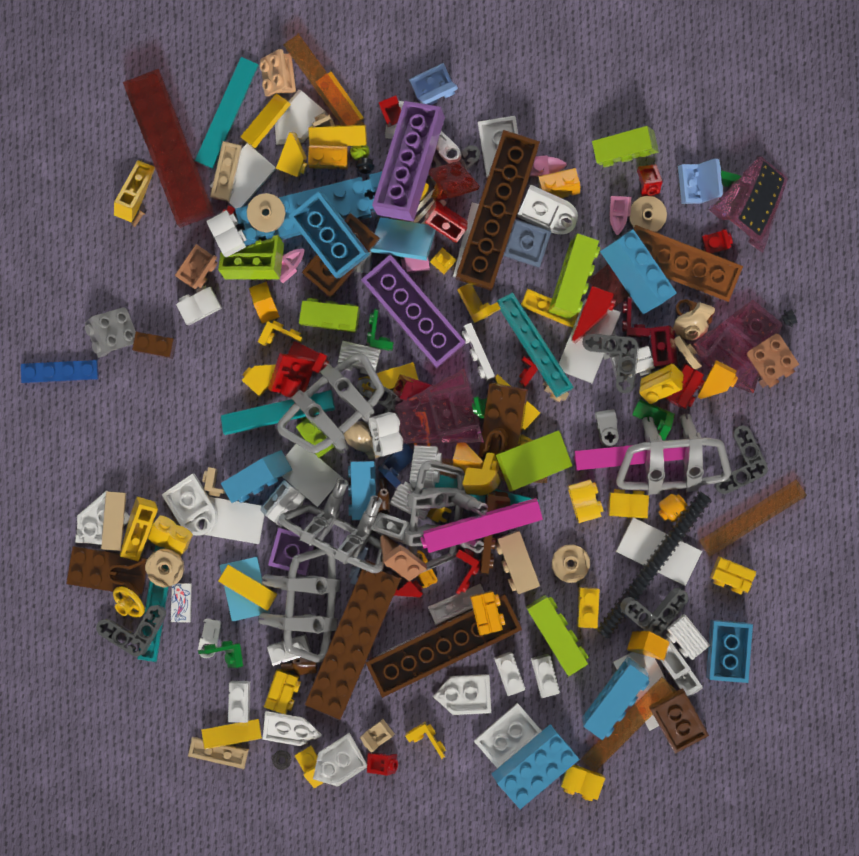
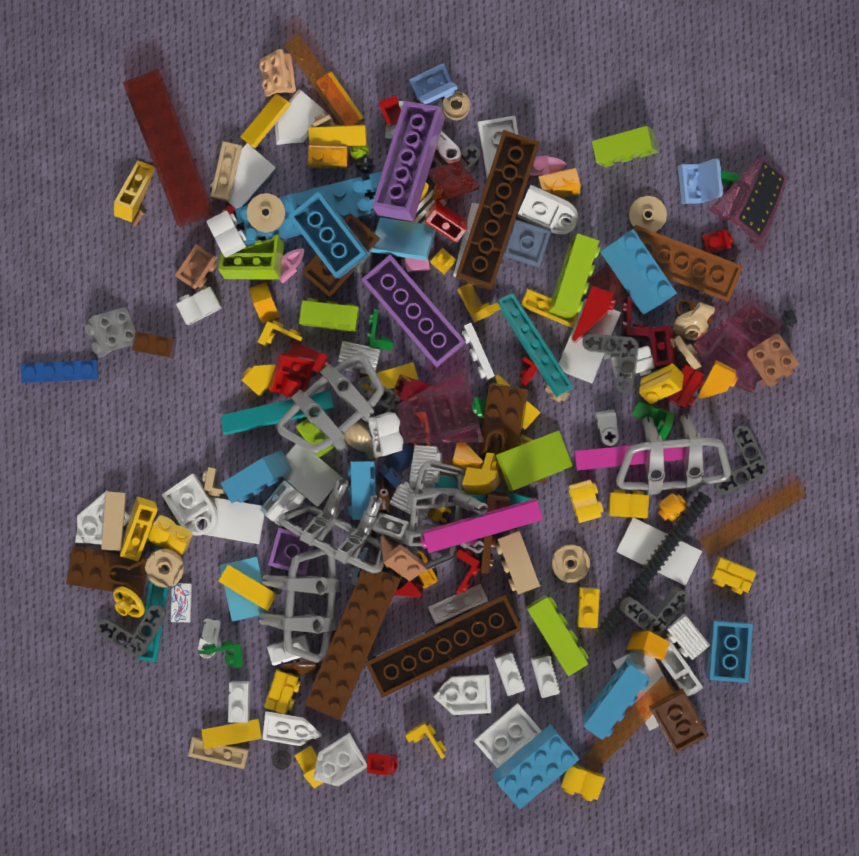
(227, 112): teal tile -> none
(292, 156): yellow slope -> none
(377, 735): tan bracket -> none
(456, 106): none -> tan plate
(487, 613): light orange brick -> none
(619, 211): bright pink plate -> none
(650, 180): red bracket -> none

